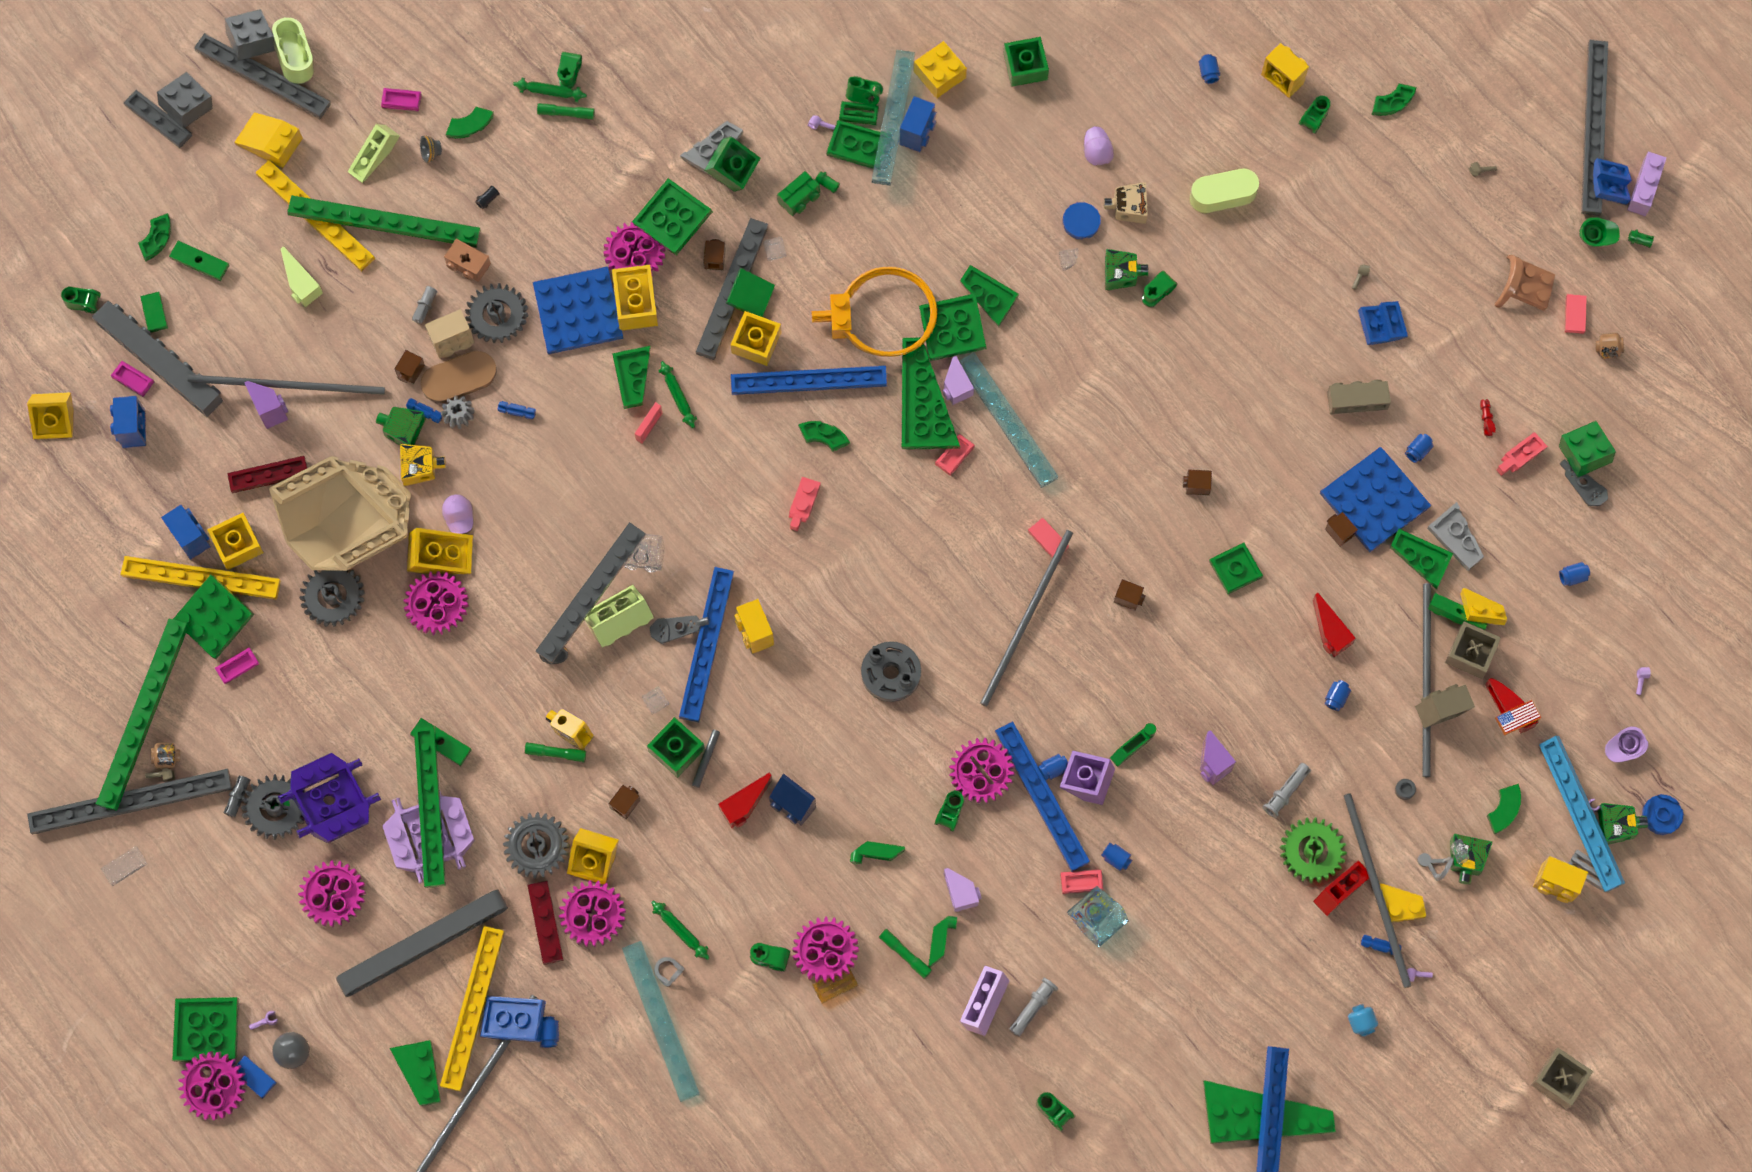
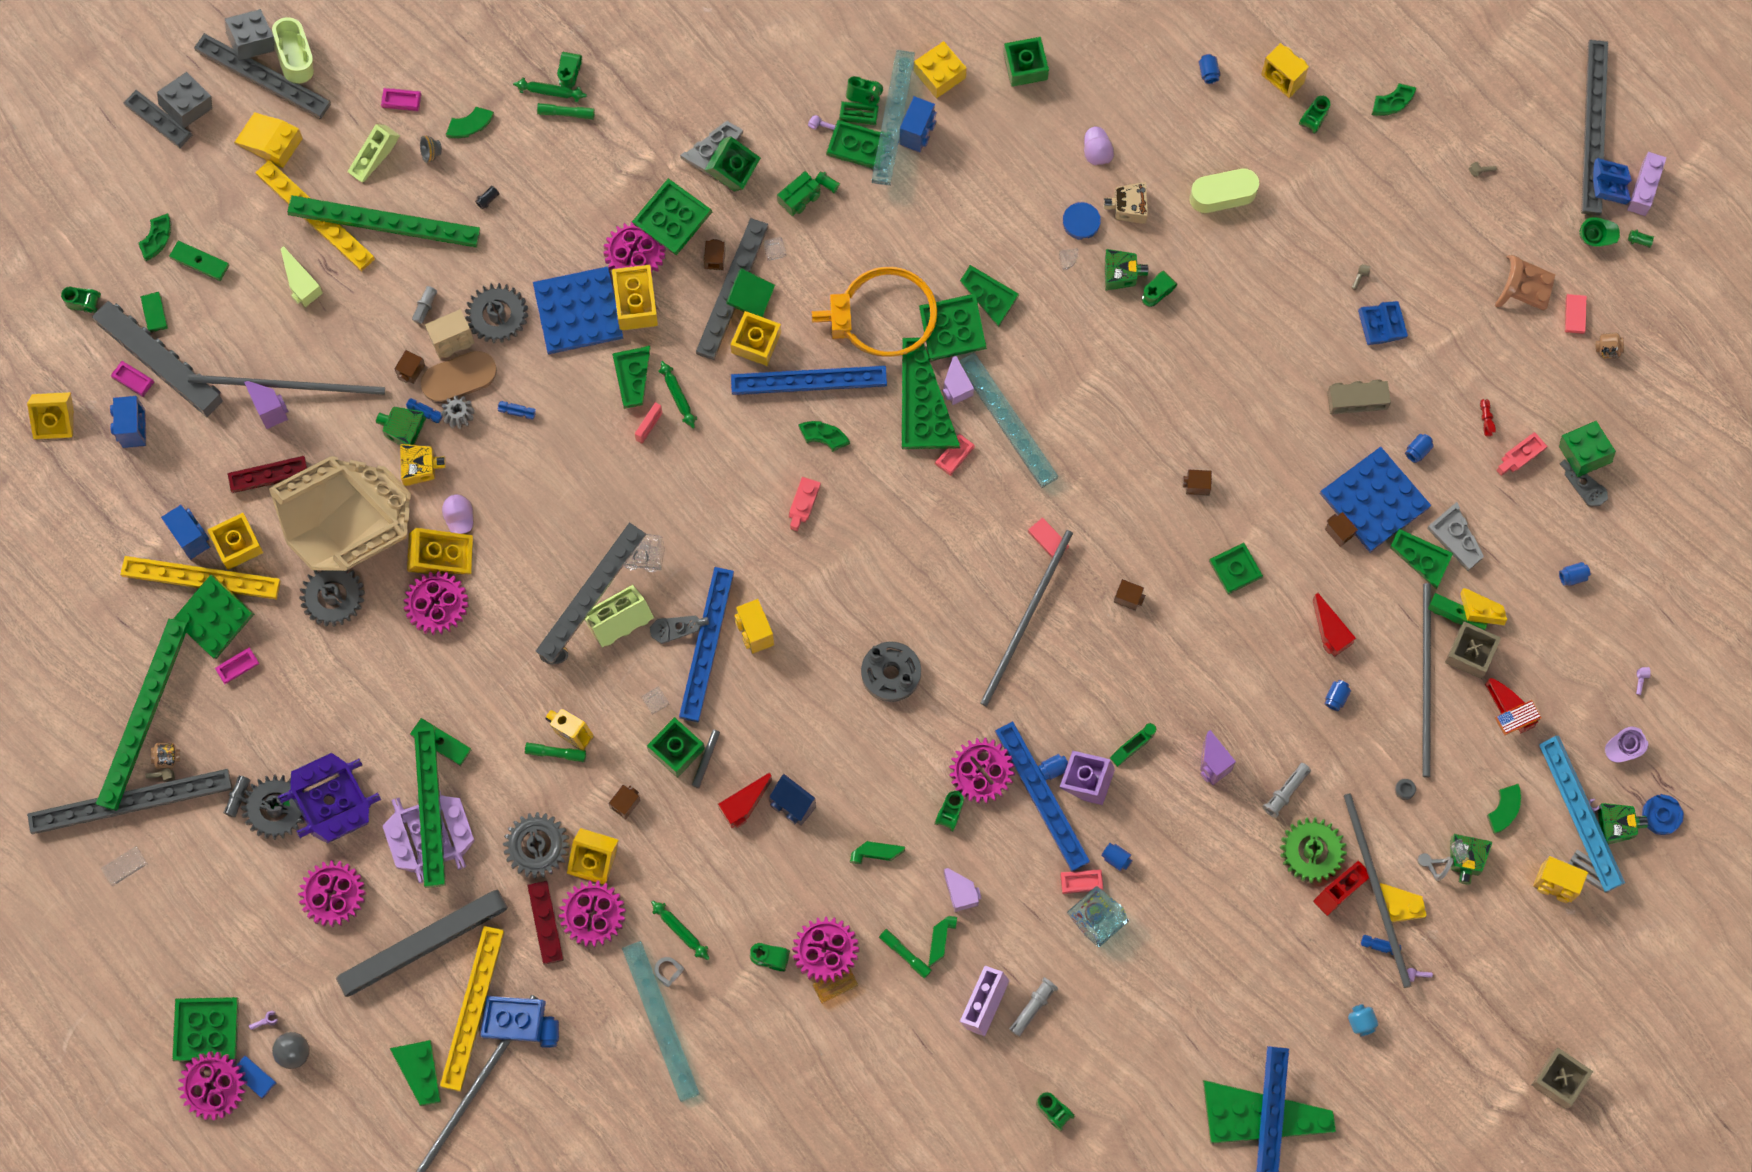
(460, 253): nougat brick -> none
(1444, 705): dark tan brick -> none

